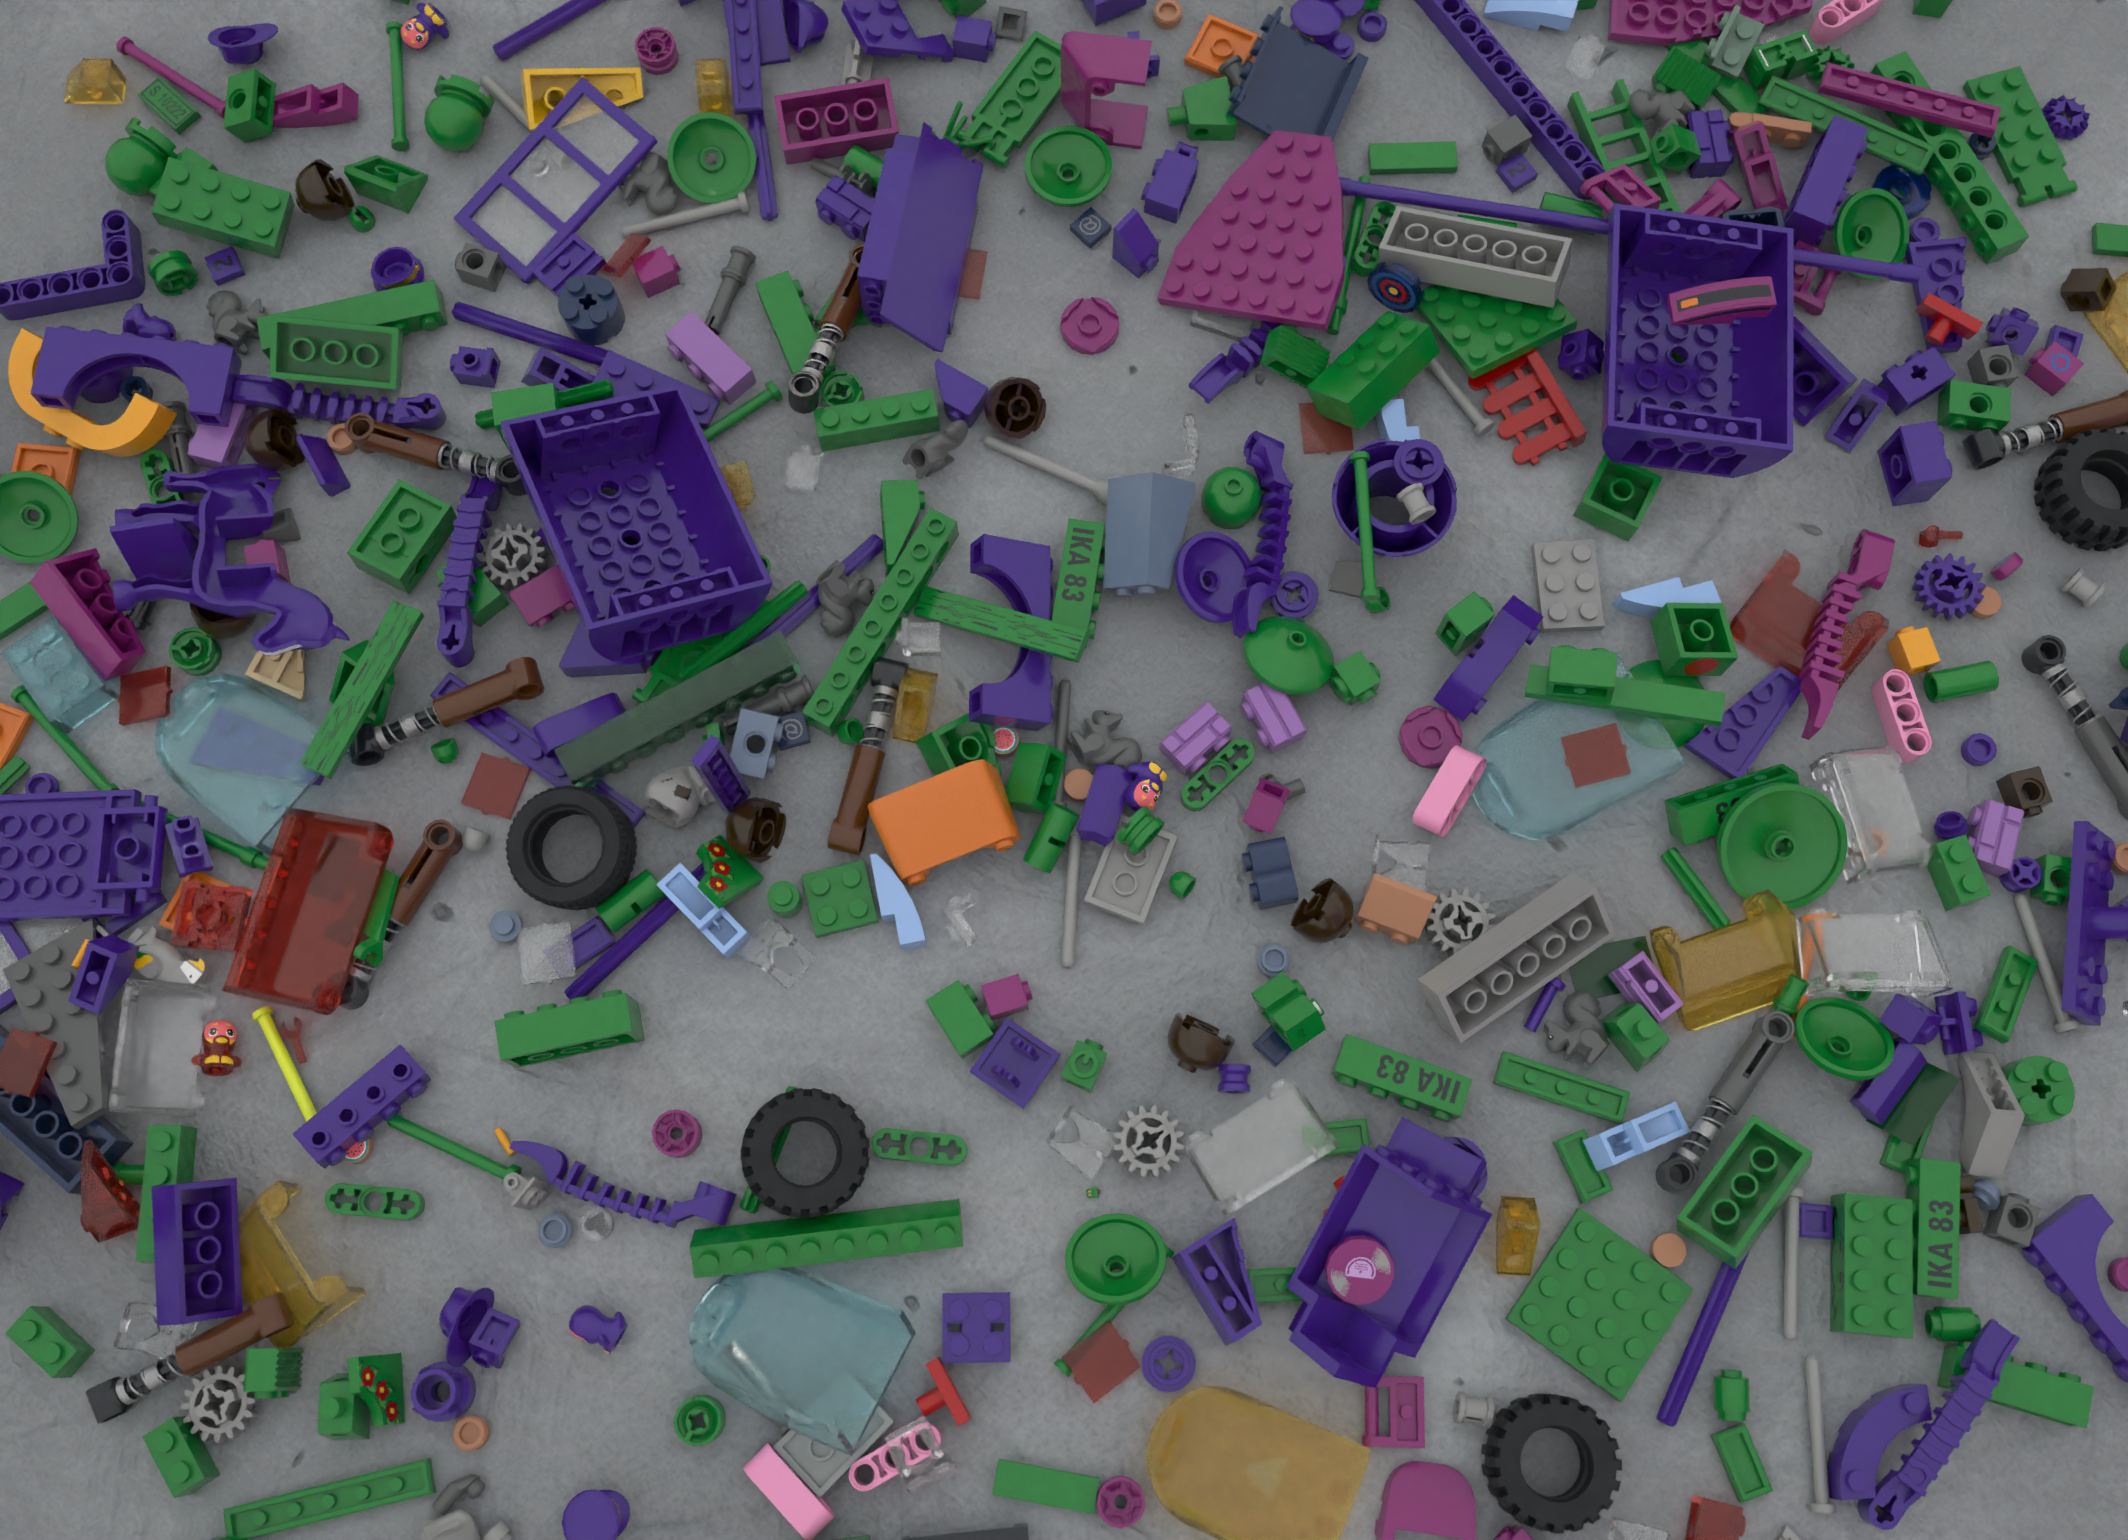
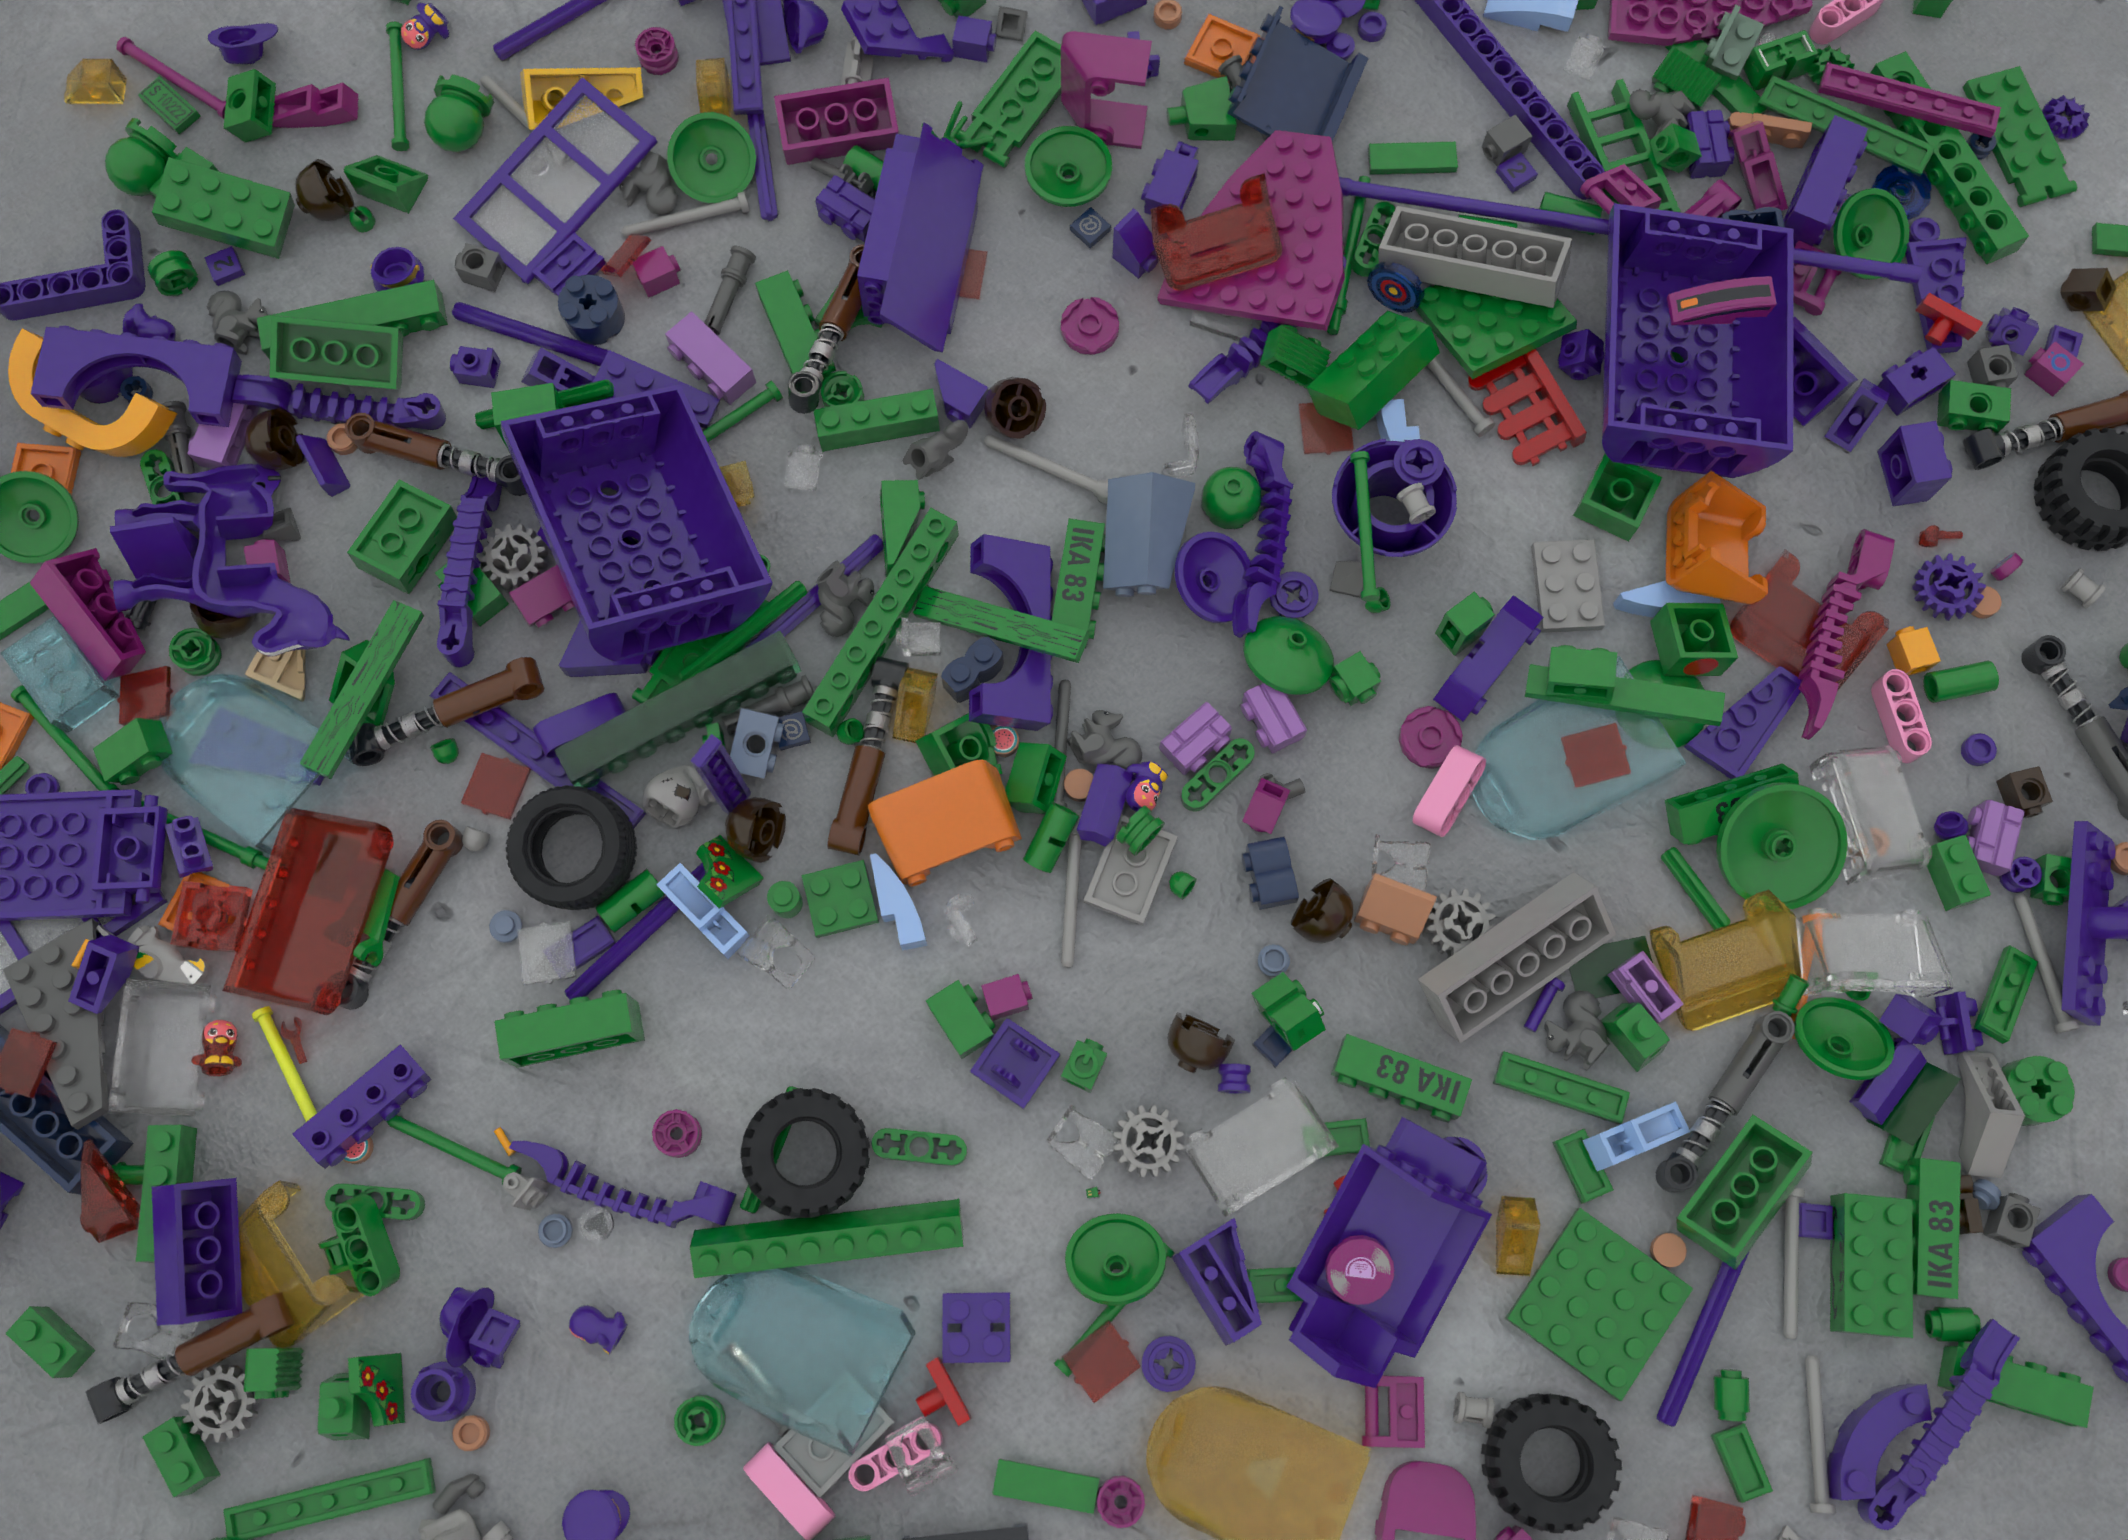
(133, 751): none -> green brick
(361, 1246): none -> green piece
(978, 666): none -> dark blue brick
(1217, 242): none -> clear red windscreen
(1710, 541): none -> orange windscreen

